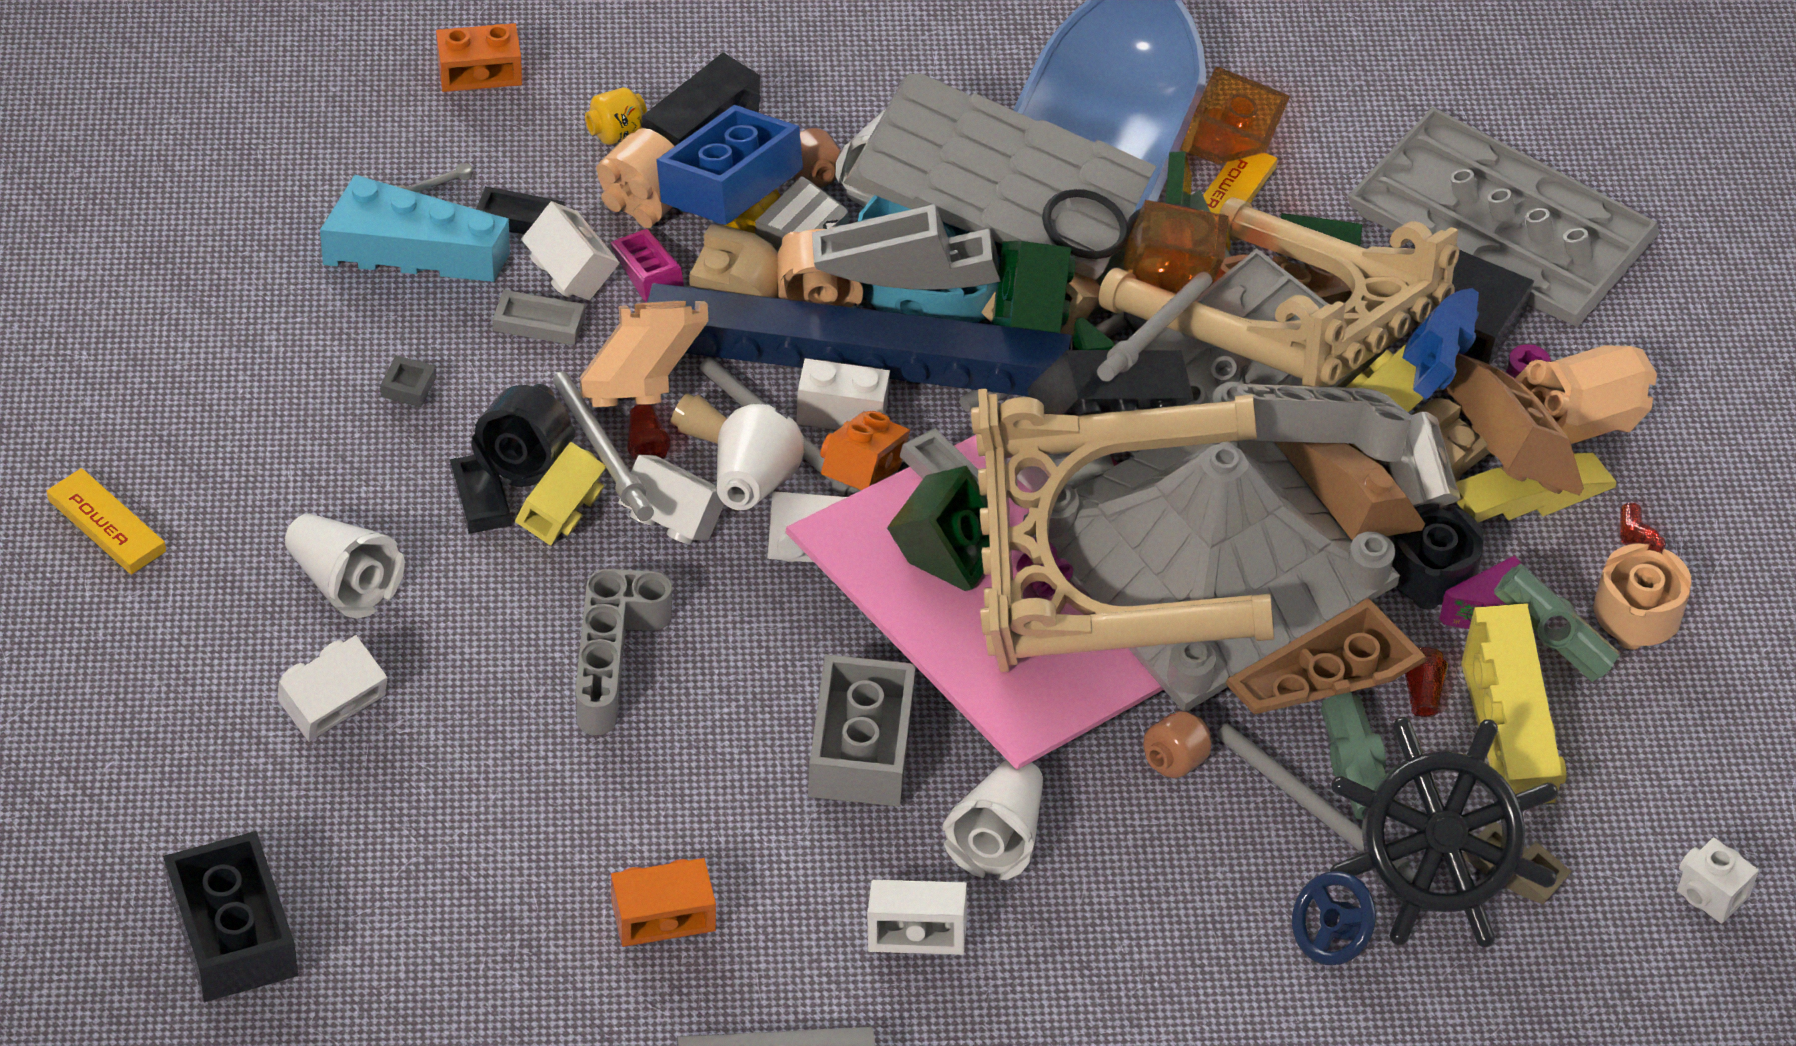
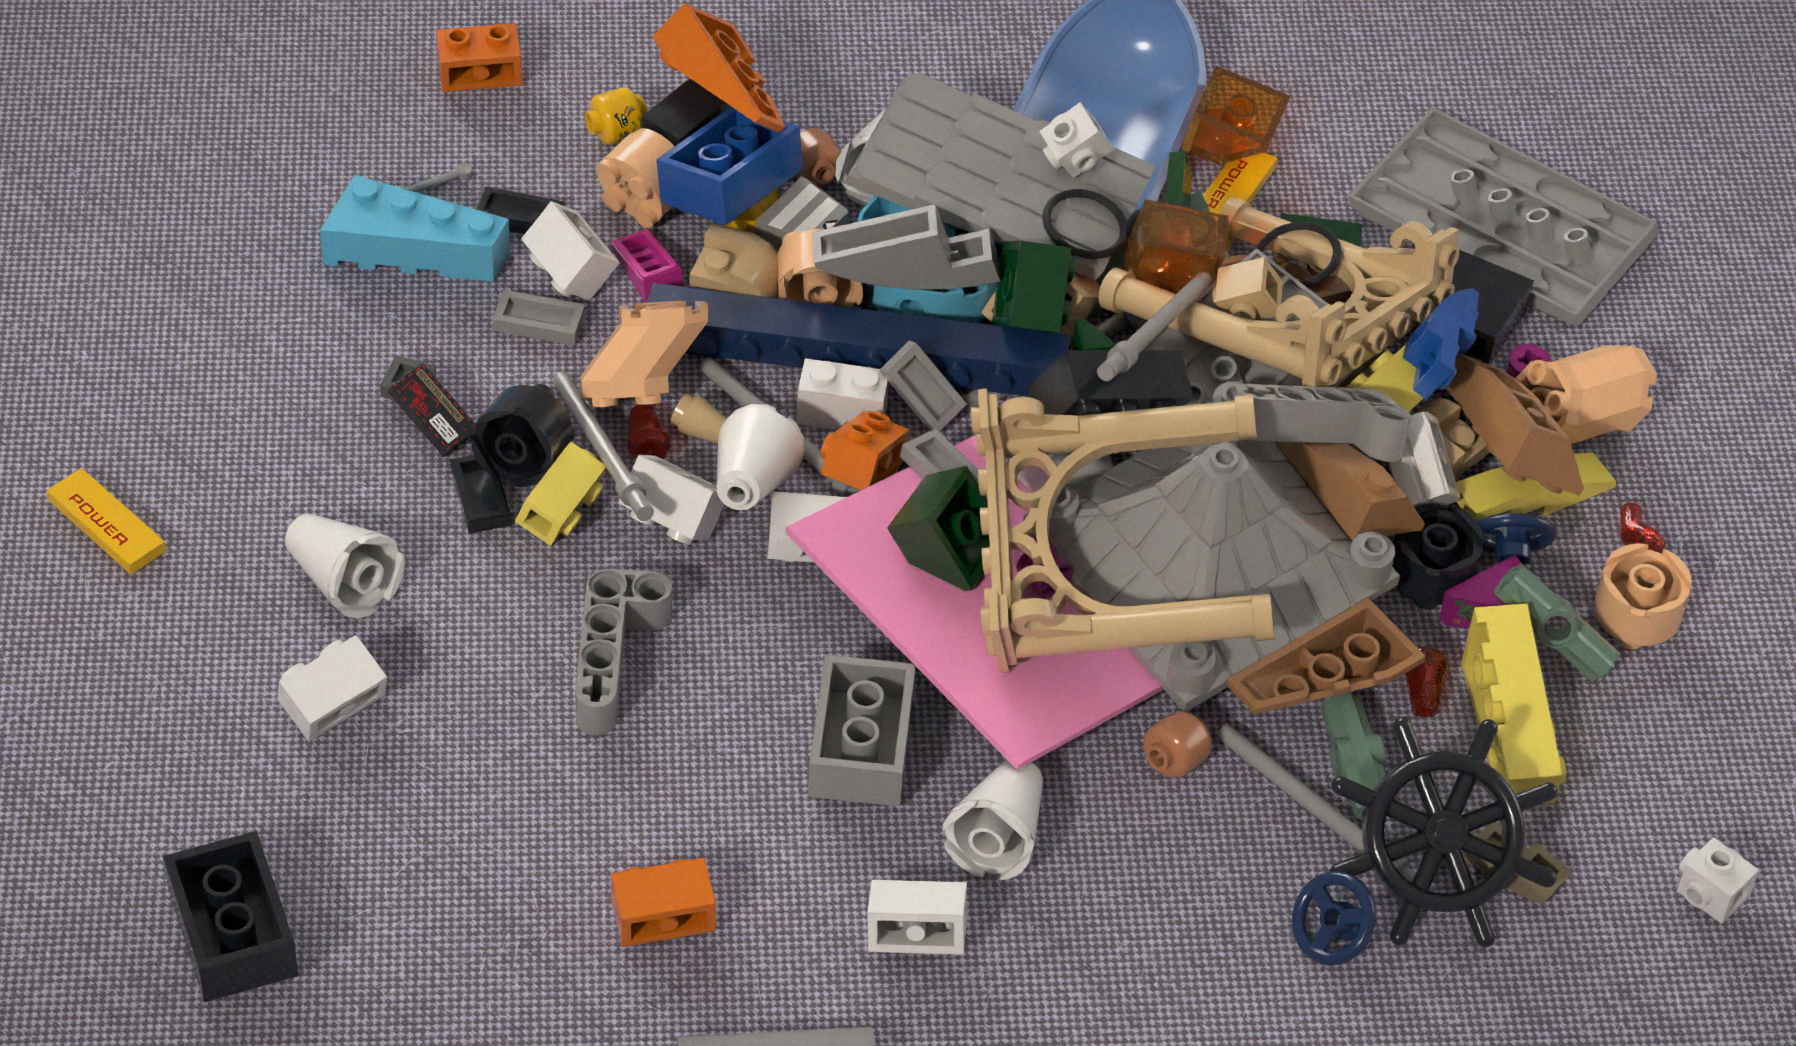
(432, 410): none -> black tile
(718, 60): none -> orange wedge
(923, 386): none -> light grey tile
(1075, 141): none -> white brick
(1248, 289): none -> tan brick
(1336, 257): none -> black tyre
(1514, 535): none -> dark blue piece

